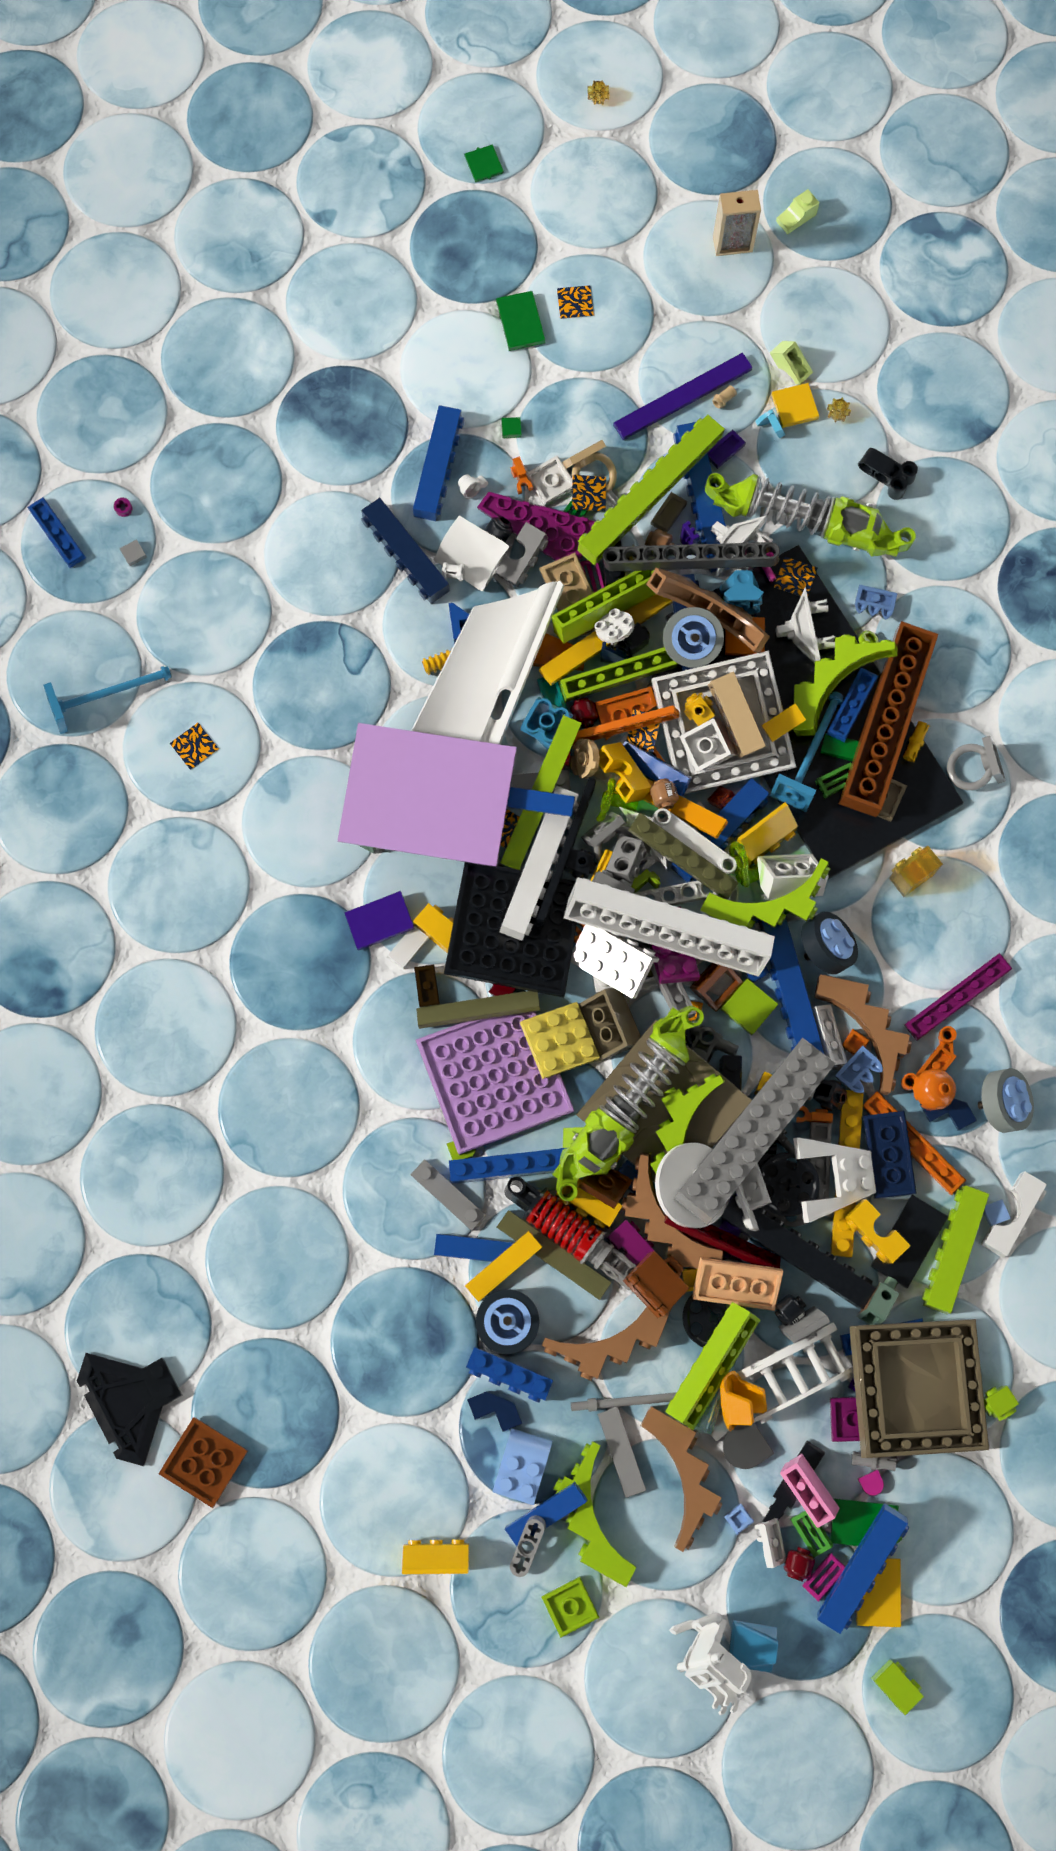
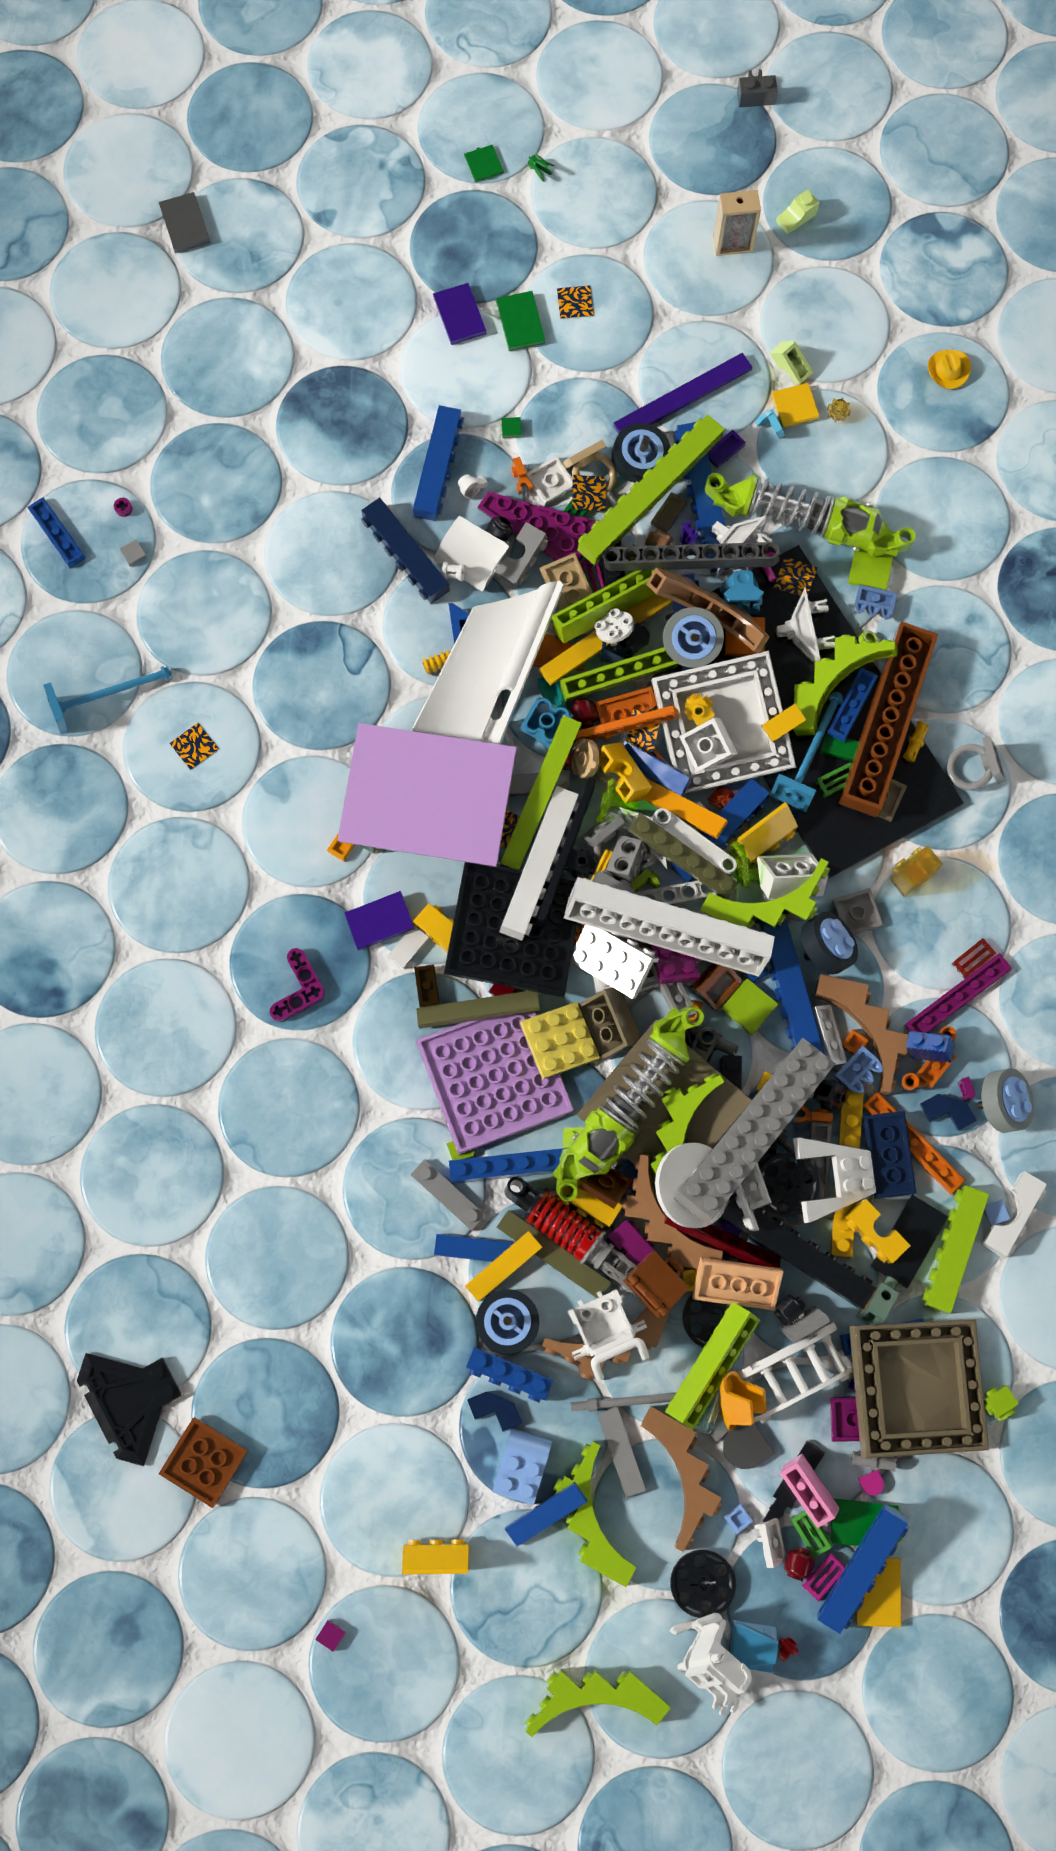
(184, 222): none -> dark grey tile
(307, 987): none -> magenta beam
(330, 1635): none -> magenta tile
(339, 849): none -> light orange tile
(459, 313): none -> dark purple tile
(528, 1554): light grey beam -> none
(538, 162): none -> green piece
(541, 802): blue tile -> none
(567, 1694): none -> lime arch
(570, 1607): lime tile -> none
(598, 92): clear yellow gear -> none
(605, 1330): none -> white piece
(638, 449): none -> wheel
(664, 794): medium nougat head -> none
(695, 1575): none -> black wedge
(721, 399): tan pin -> none
(736, 714): tan brick -> none
(757, 90): none -> dark grey brick
(788, 1647): none -> red plate
(858, 911): none -> light grey tile
(870, 570): none -> lime slope
(888, 471): black piece -> none
(897, 1687): lime brick -> none
(930, 1046): none -> blue brick
(934, 1089): orange cylinder -> none
(949, 368): none -> yellow hat
(960, 969): none -> clear red tile
(966, 1088): none -> magenta tile

